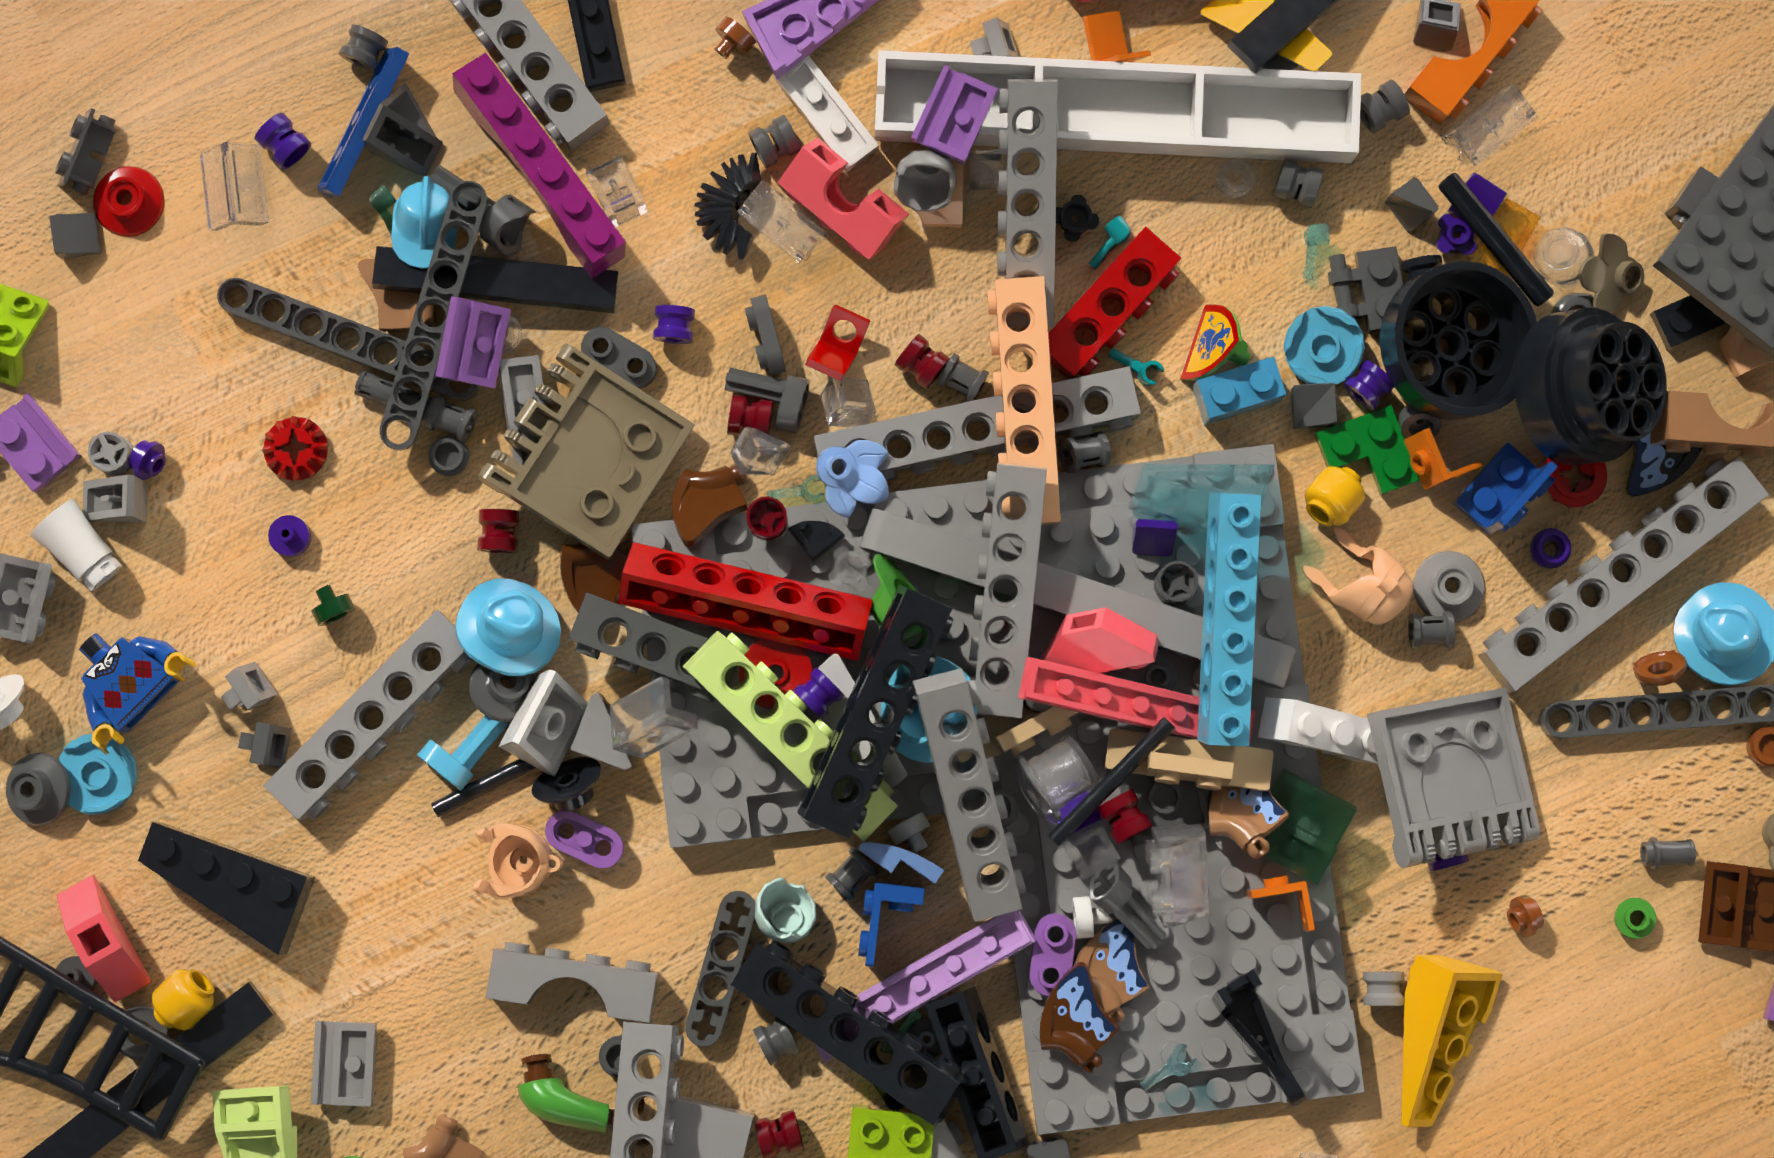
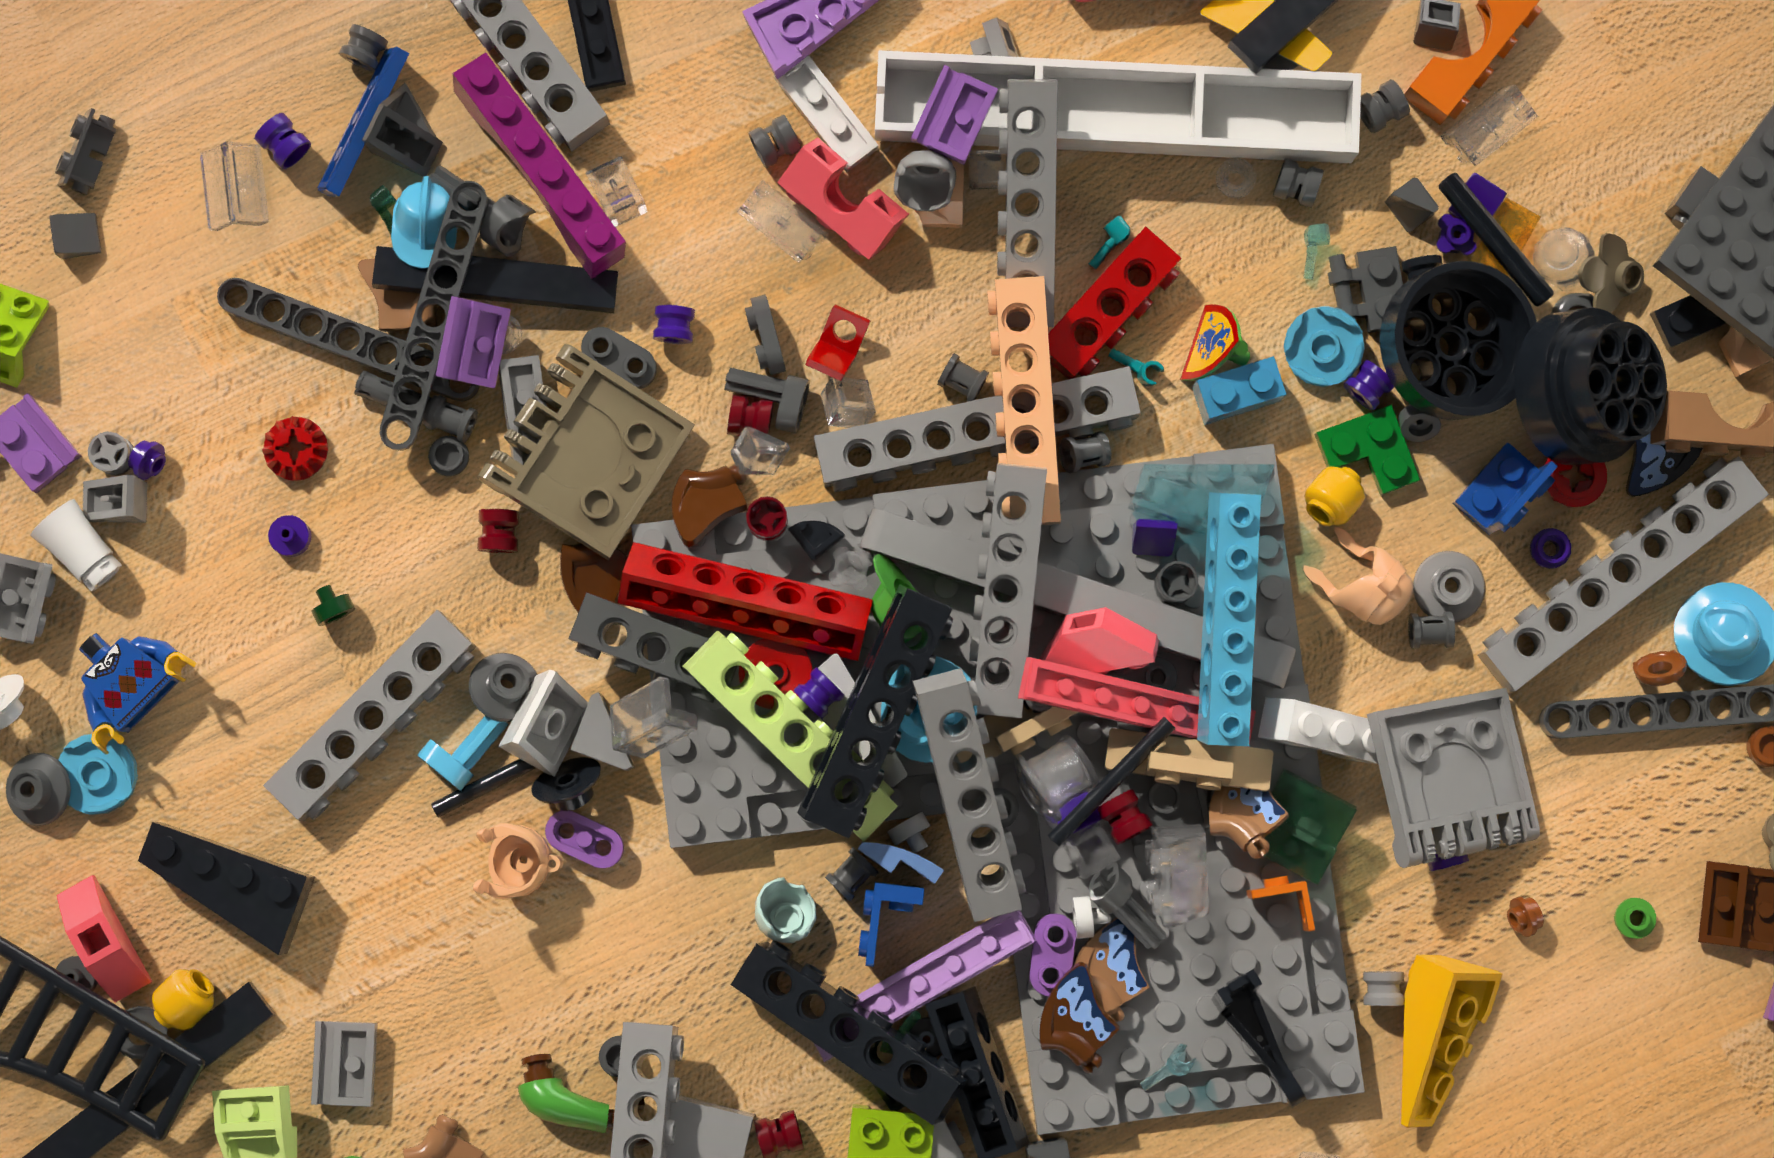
(143, 209): red piece -> none
(248, 687): light grey tile -> none
(267, 745): dark grey tile -> none
(508, 627): medium azure hat -> none
(626, 990): light grey arch -> none
(718, 967): dark grey beam -> none
(724, 202): black hair -> none
(733, 38): dark orange tile -> none
(776, 1040): dark grey wheel -> none
(797, 491): clear light blue hand -> none
(859, 478): light blue plate -> none
(922, 361): dark red wheel -> none
(1078, 207): black plate -> none
(1107, 38): orange bracket -> none
(1313, 405): dark grey slope -> none
(1428, 462): orange bracket -> none
(1662, 853): dark grey pin -> none

